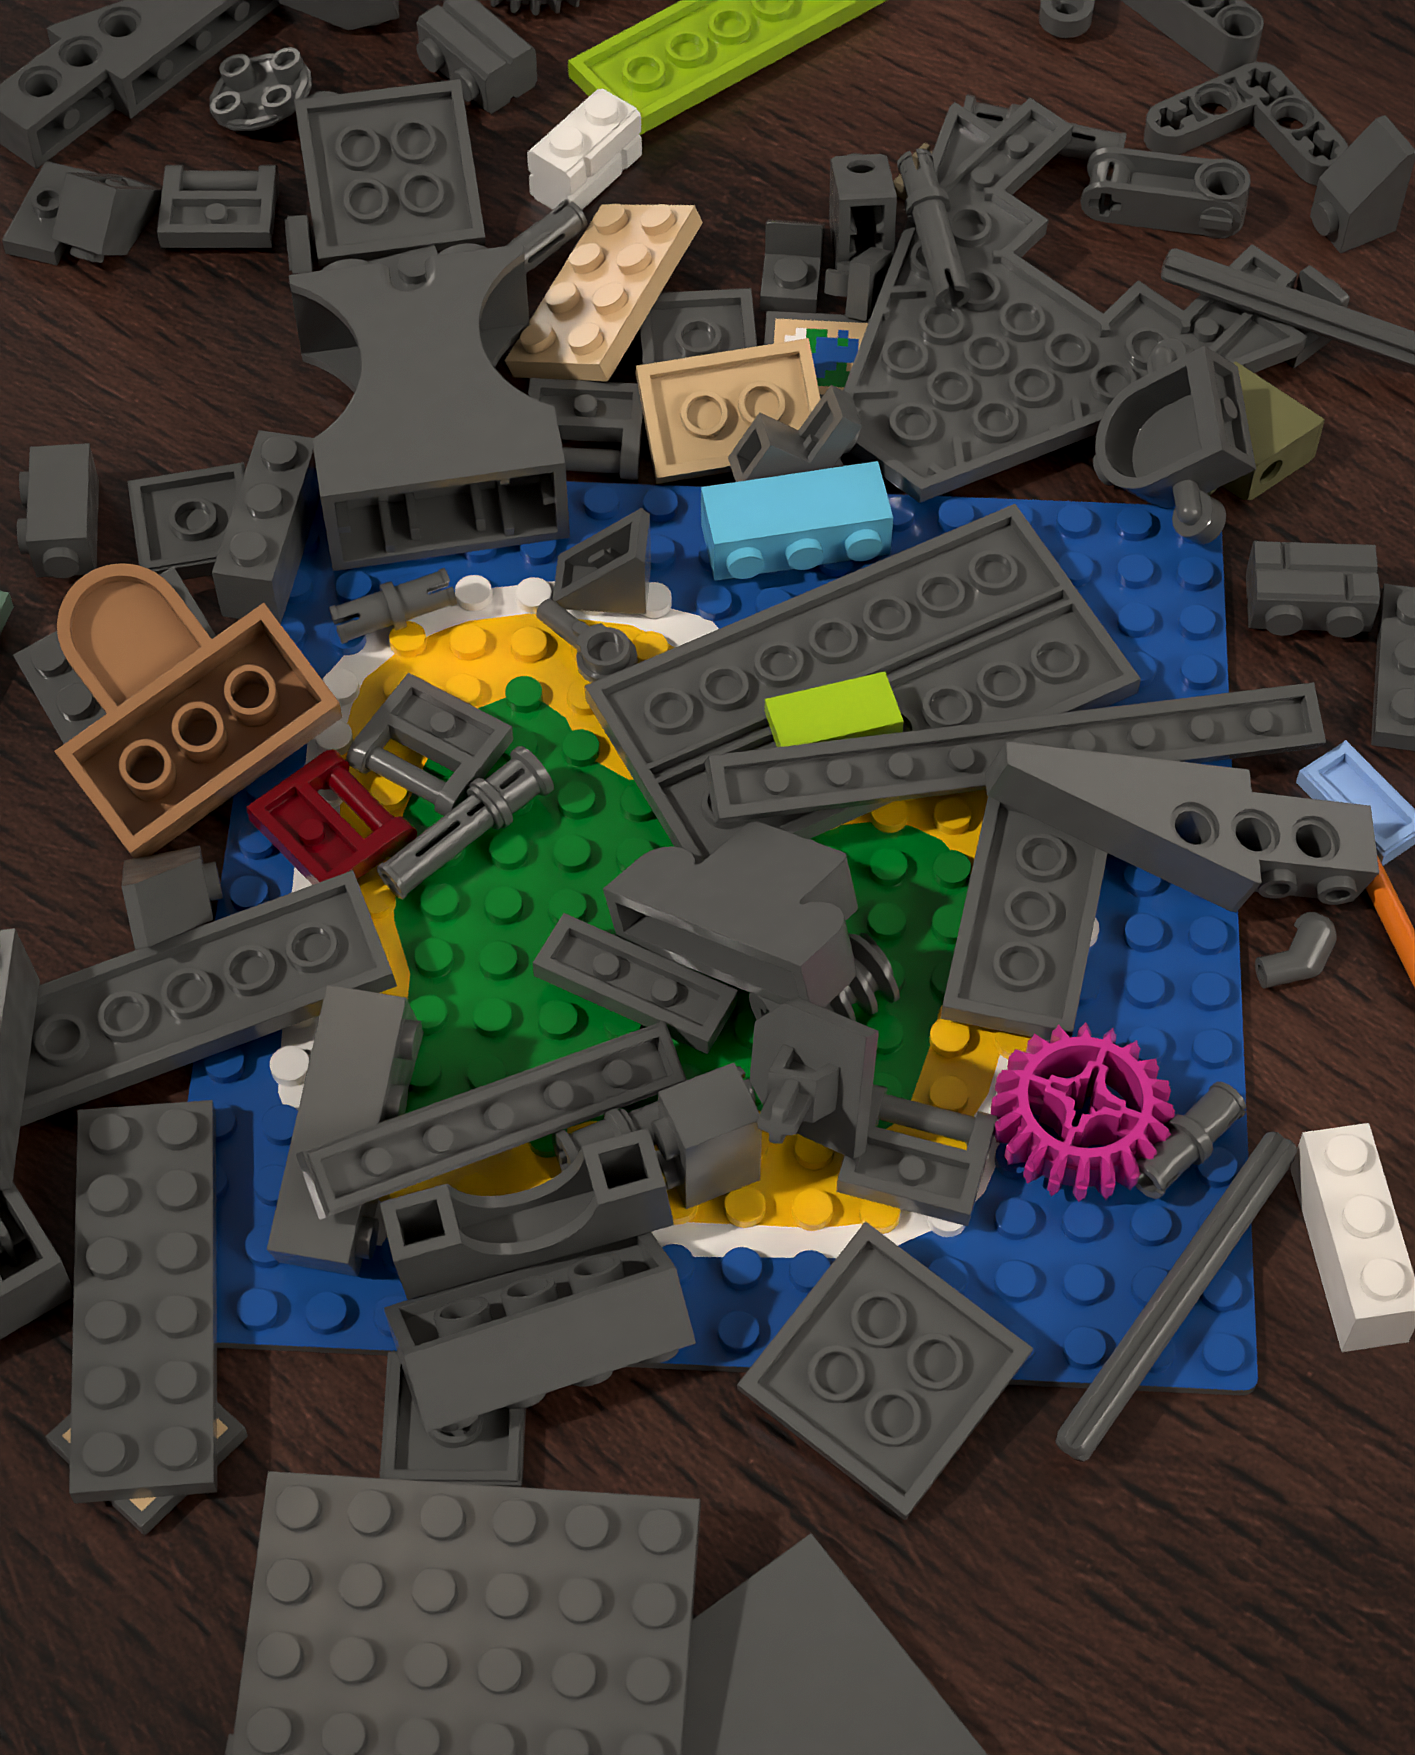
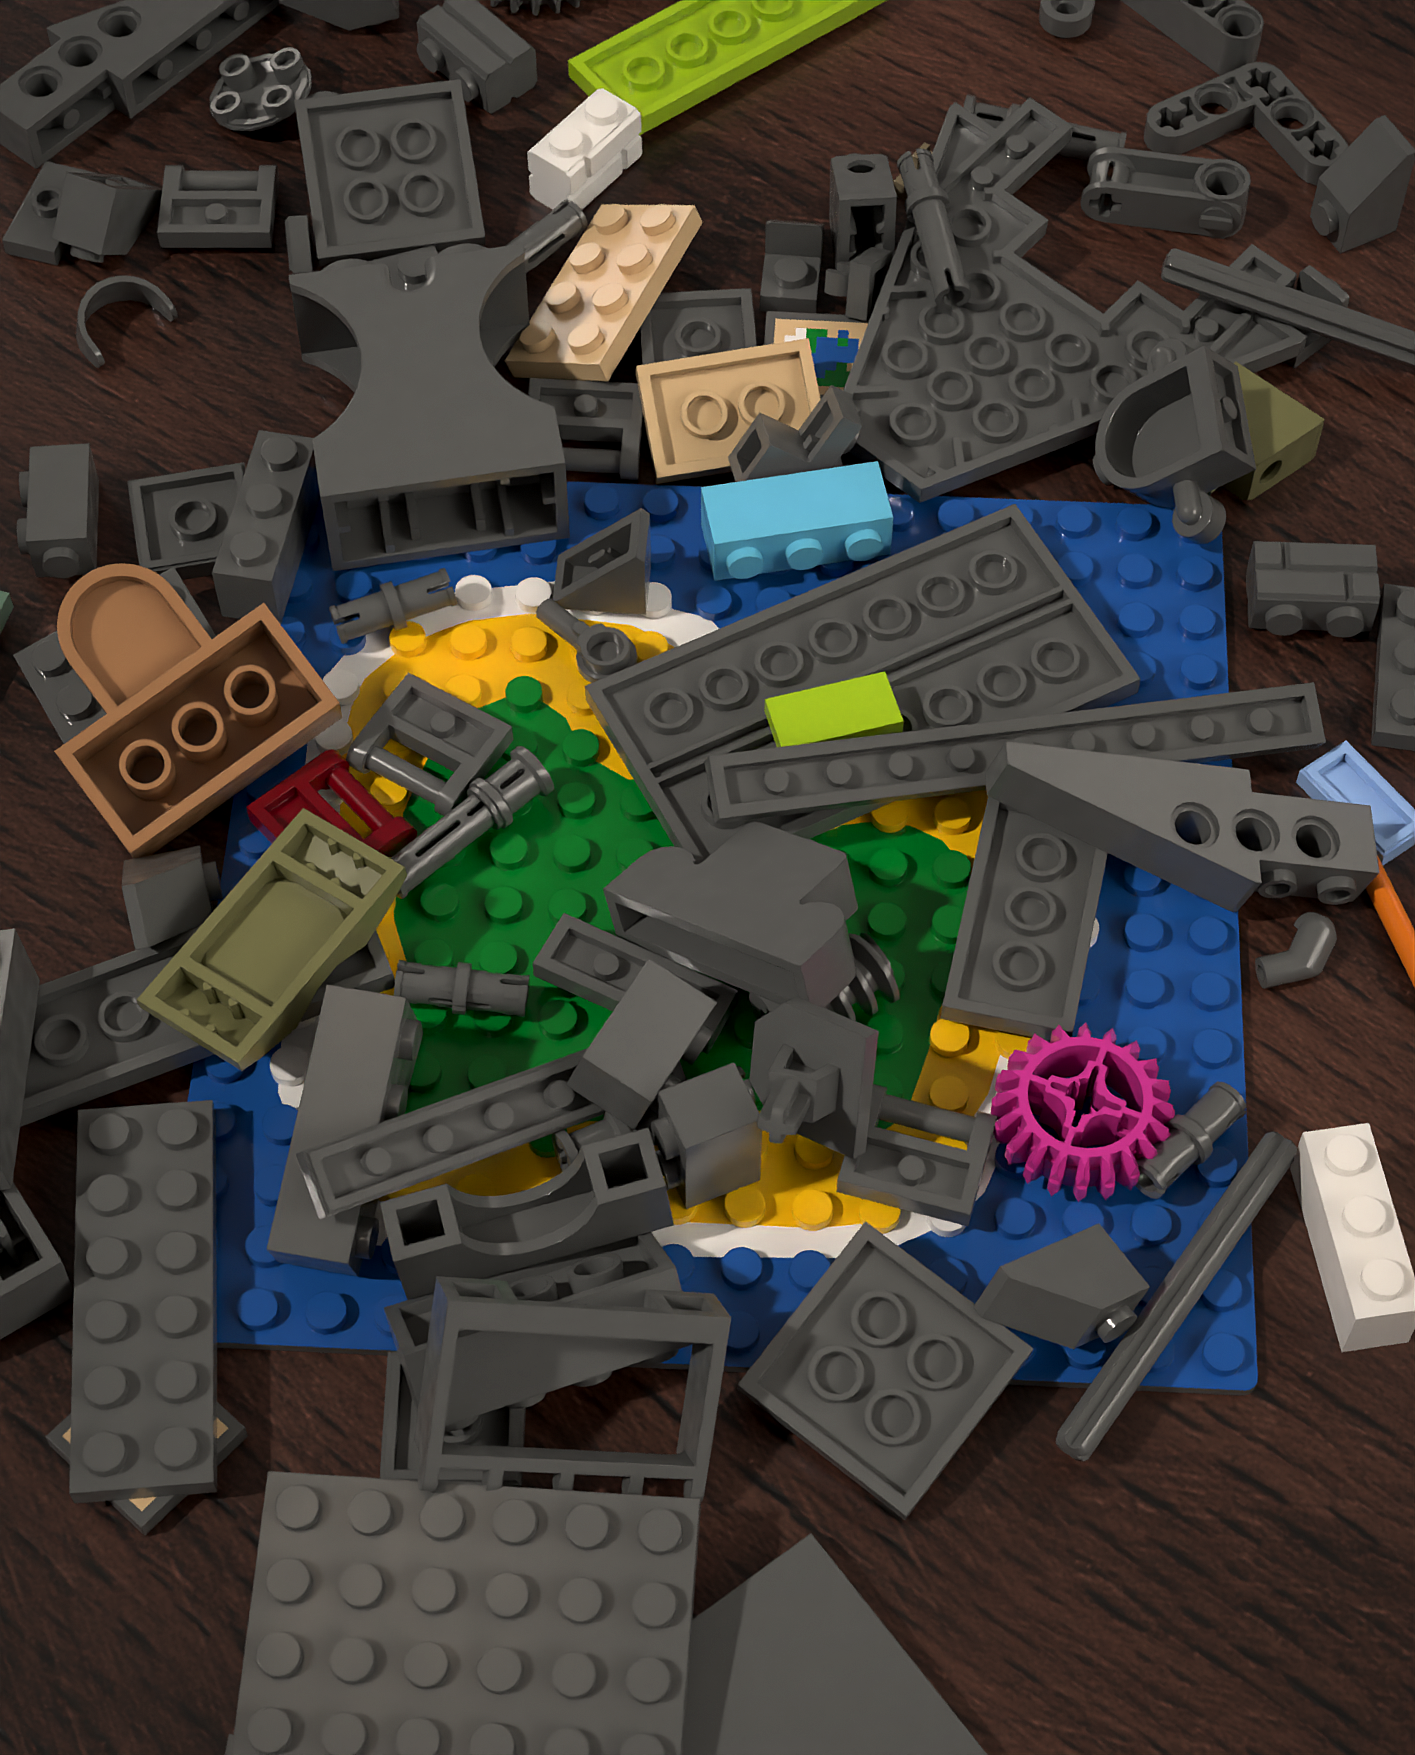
(114, 290): none -> dark grey helmet
(275, 941): none -> olive slope
(462, 988): none -> dark grey pin
(494, 1307): none -> dark grey hinge
(642, 1043): none -> dark grey brick
(1067, 1291): none -> dark grey slope

